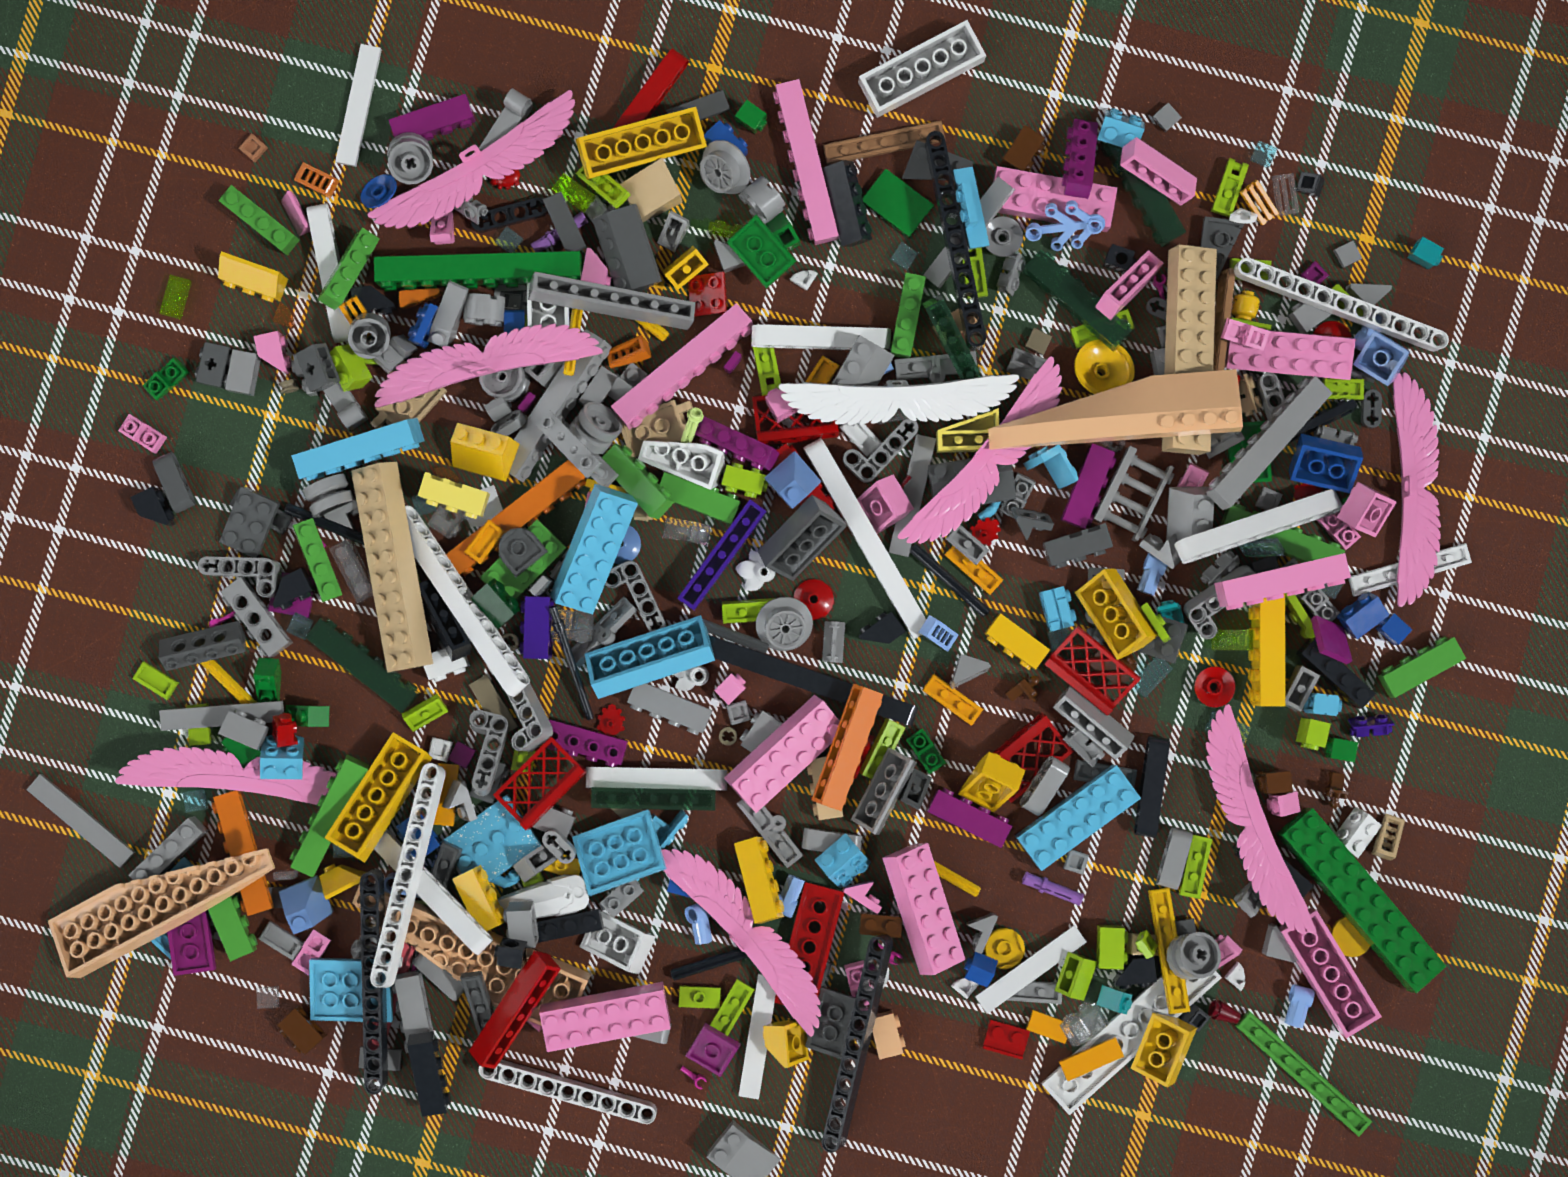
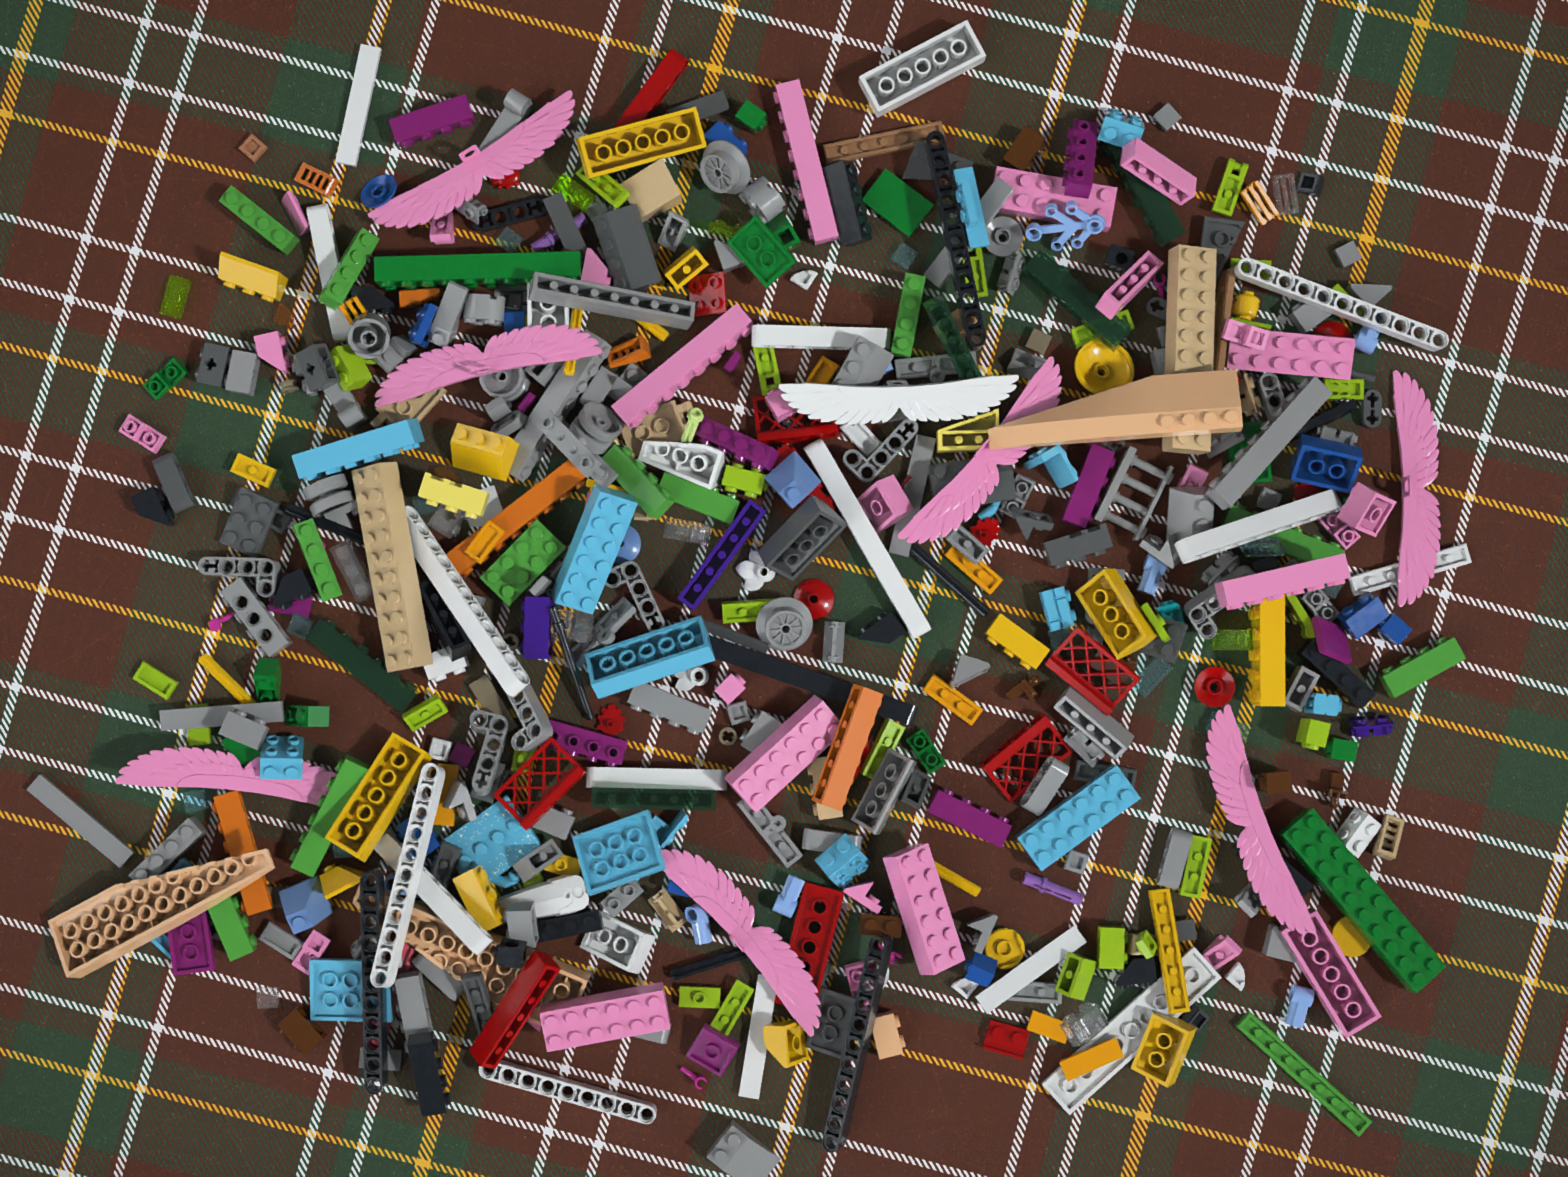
(202, 645): dark grey brick -> none
(253, 470): none -> yellow plate
(283, 730): red brick -> none
(285, 874): clear tile -> none
(399, 153): light grey wheel -> none
(496, 603): dark green brick -> none
(520, 550): dark grey tile -> none
(555, 849): light grey beam -> none
(668, 910): none -> tan hinge
(759, 880): yellow brick -> none
(928, 628): light blue slope -> none
(992, 782): yellow slope -> none
(1114, 1000): teal brick -> none
(1152, 786): black beam -> none
(1193, 955): light grey wheel -> none
(1221, 1011): dark red cone -> none
(1243, 216): white tile -> none
(1263, 154): clear light blue tile -> none
(1283, 803): bright pink slope -> none
(1315, 273): magenta tile -> none
(1382, 358): medium blue slope -> none
(1426, 253): teal brick -> none

